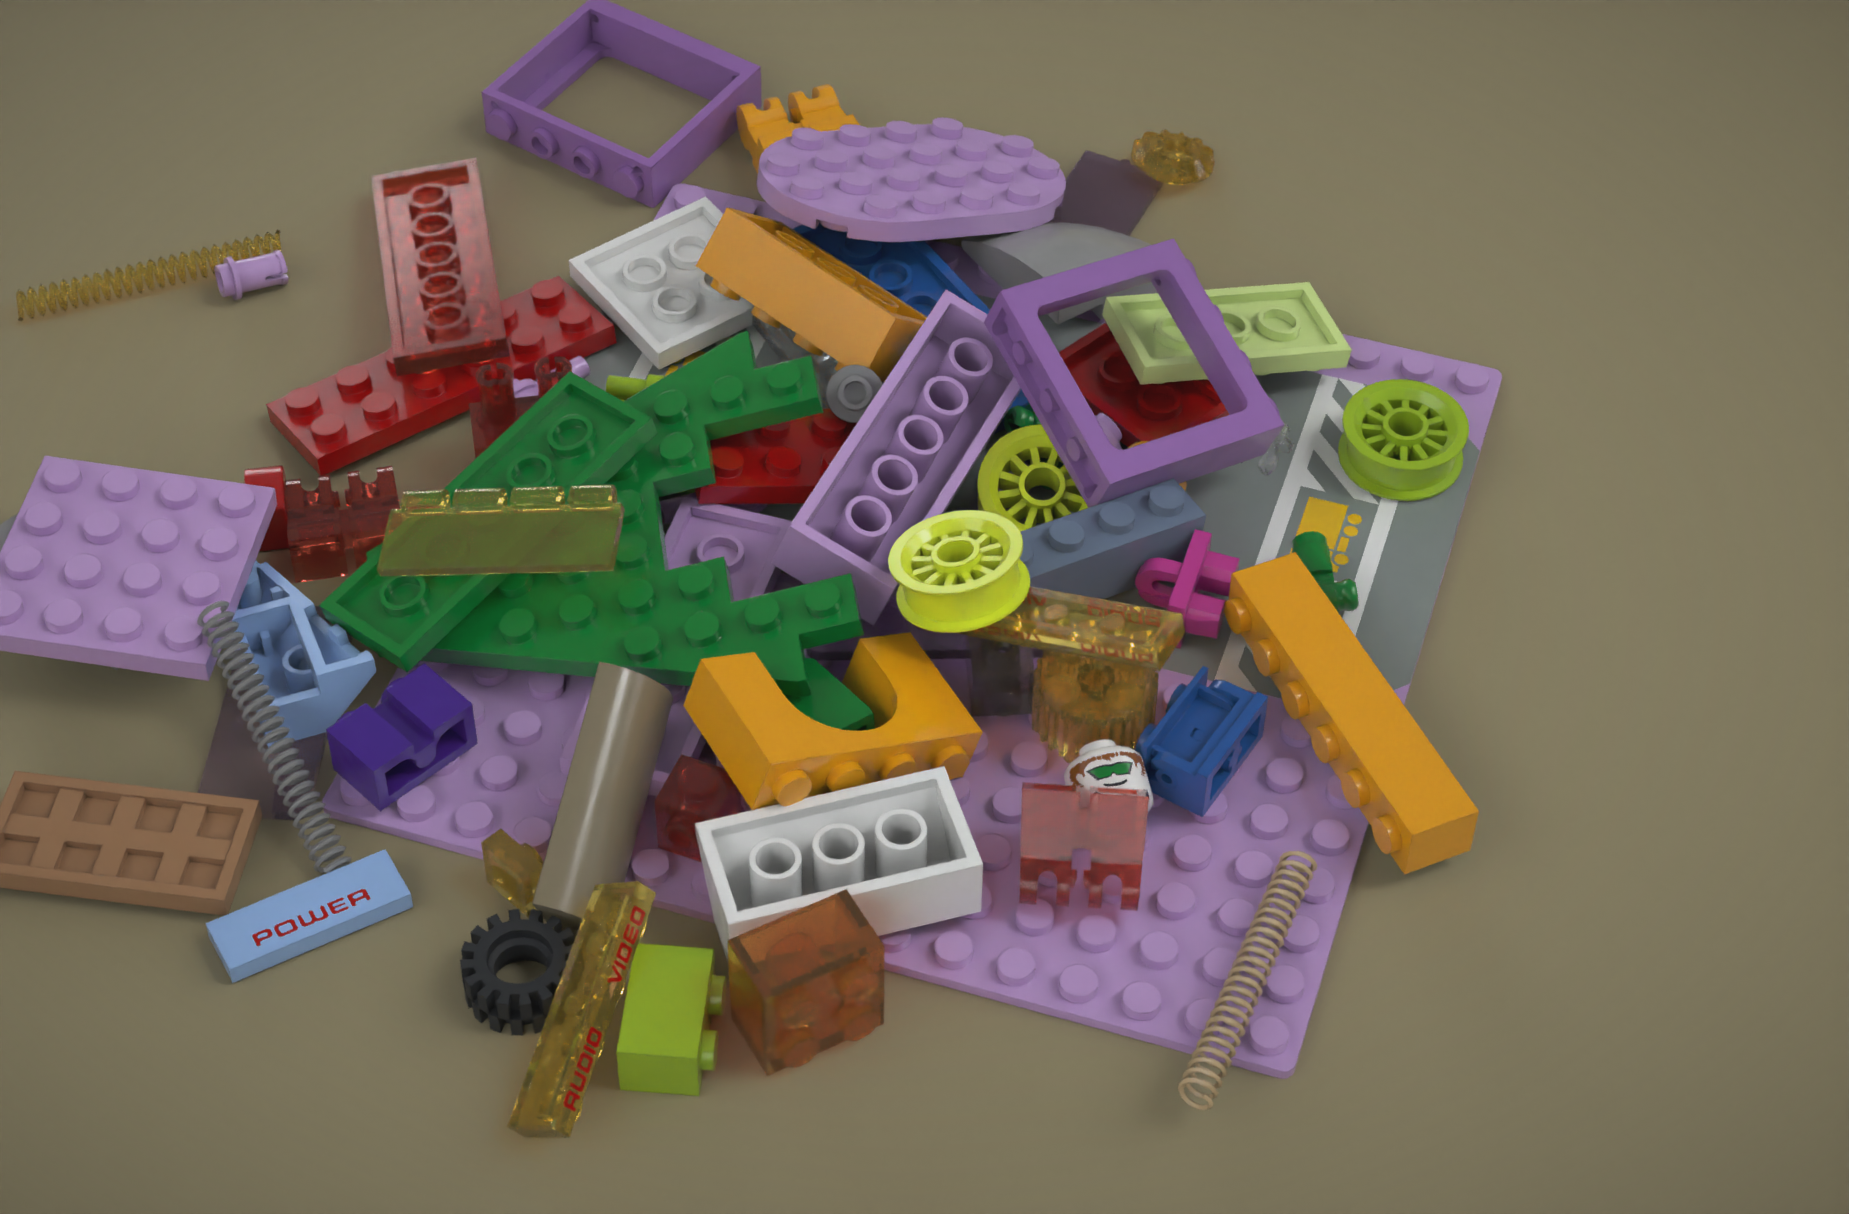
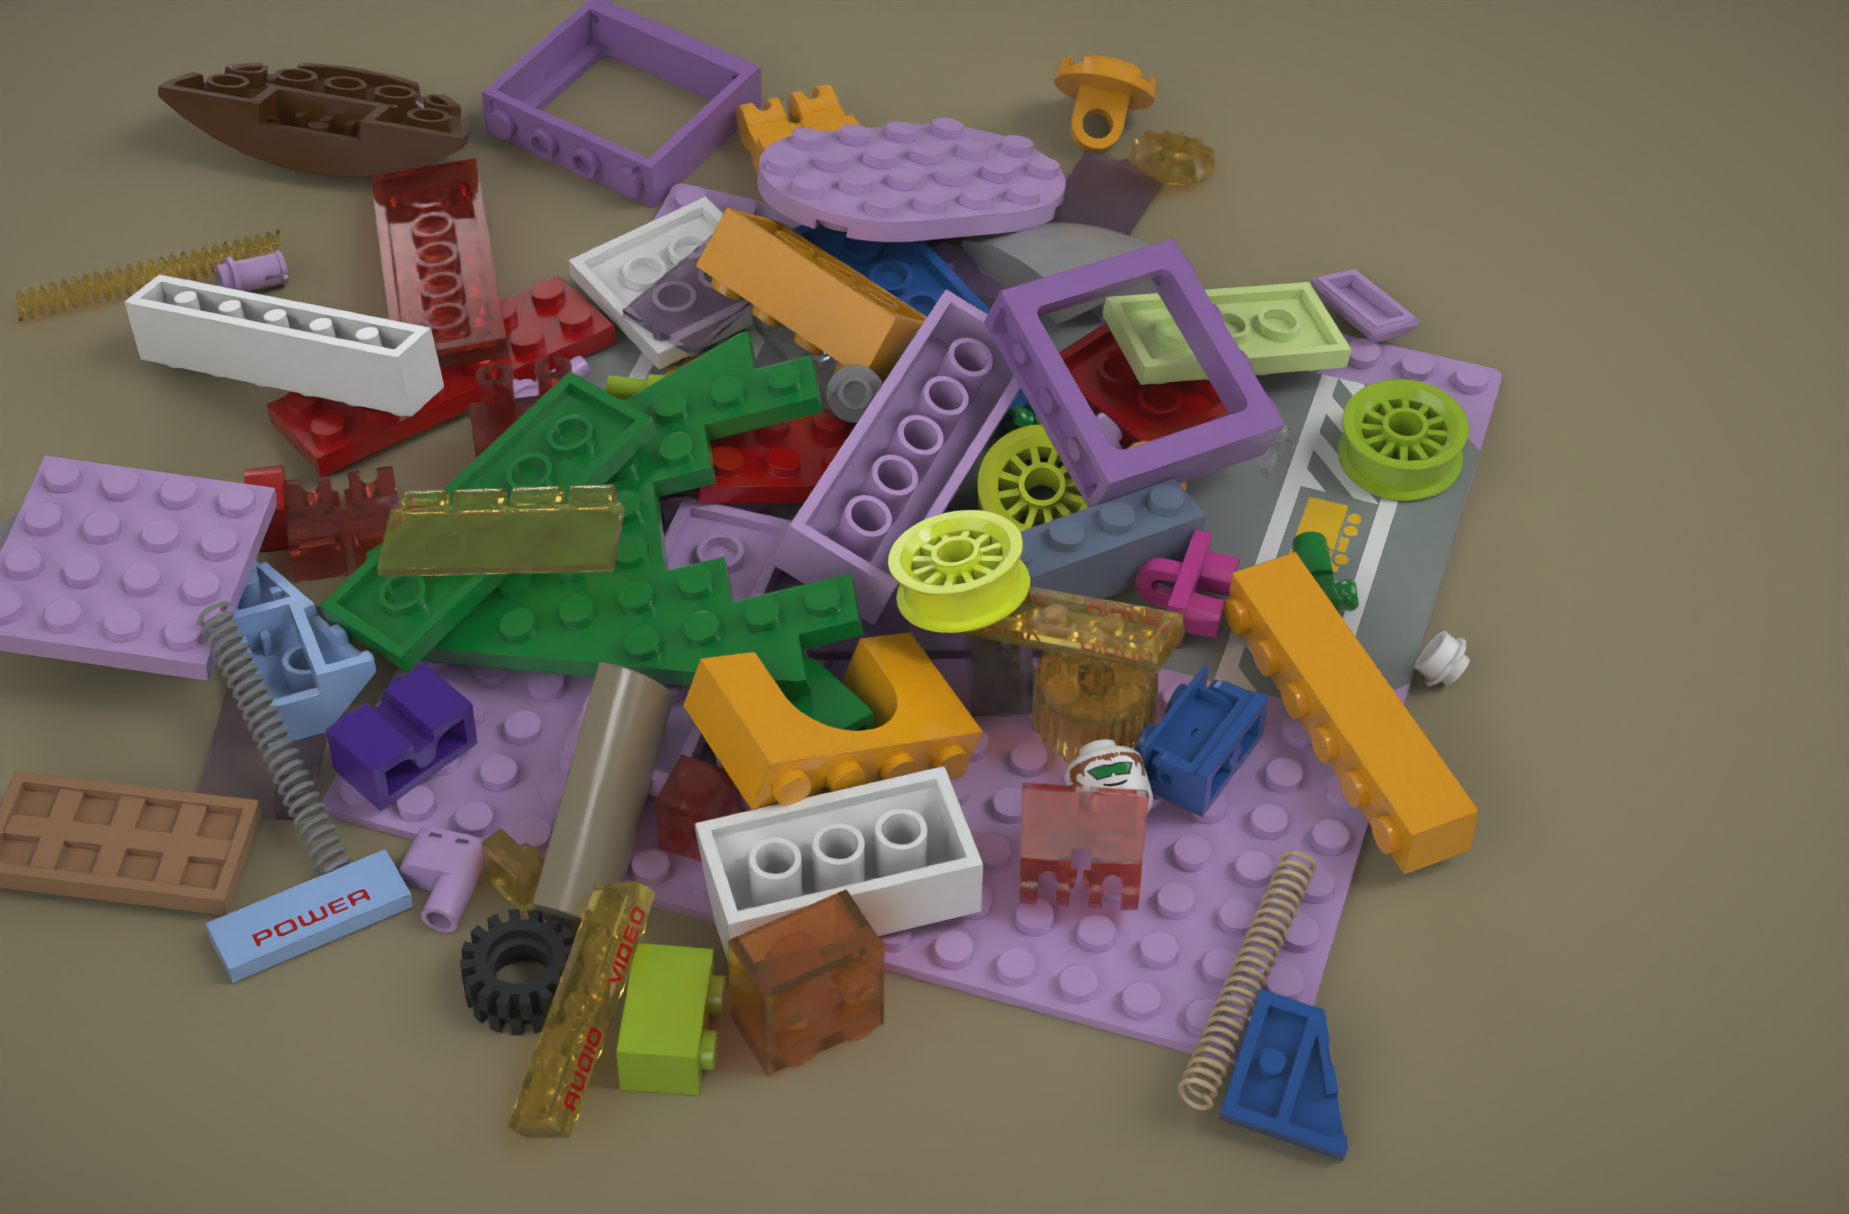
(286, 344): none -> white brick
(321, 117): none -> reddish brown brick
(447, 871): none -> lavender piece
(685, 307): none -> clear purple piece
(1106, 89): none -> light orange tile
(1287, 1078): none -> blue wing
(1364, 305): none -> lavender tile
(1443, 659): none -> white plate

